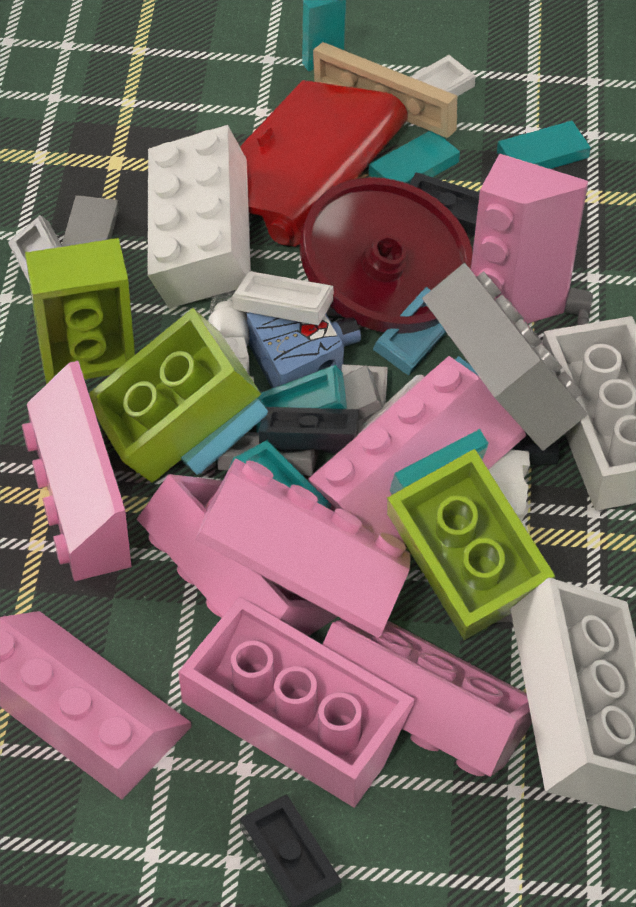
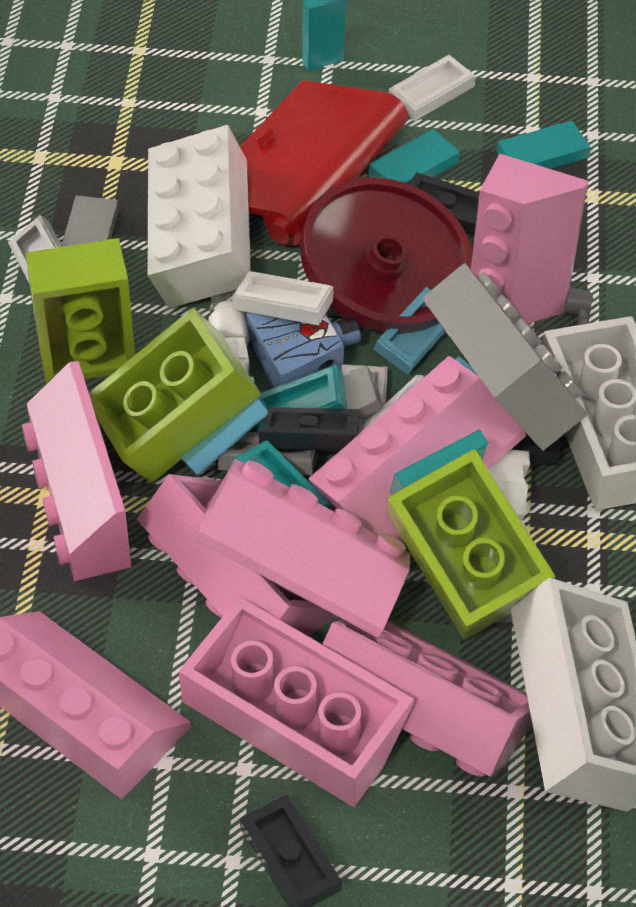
(425, 104): tan plate -> none

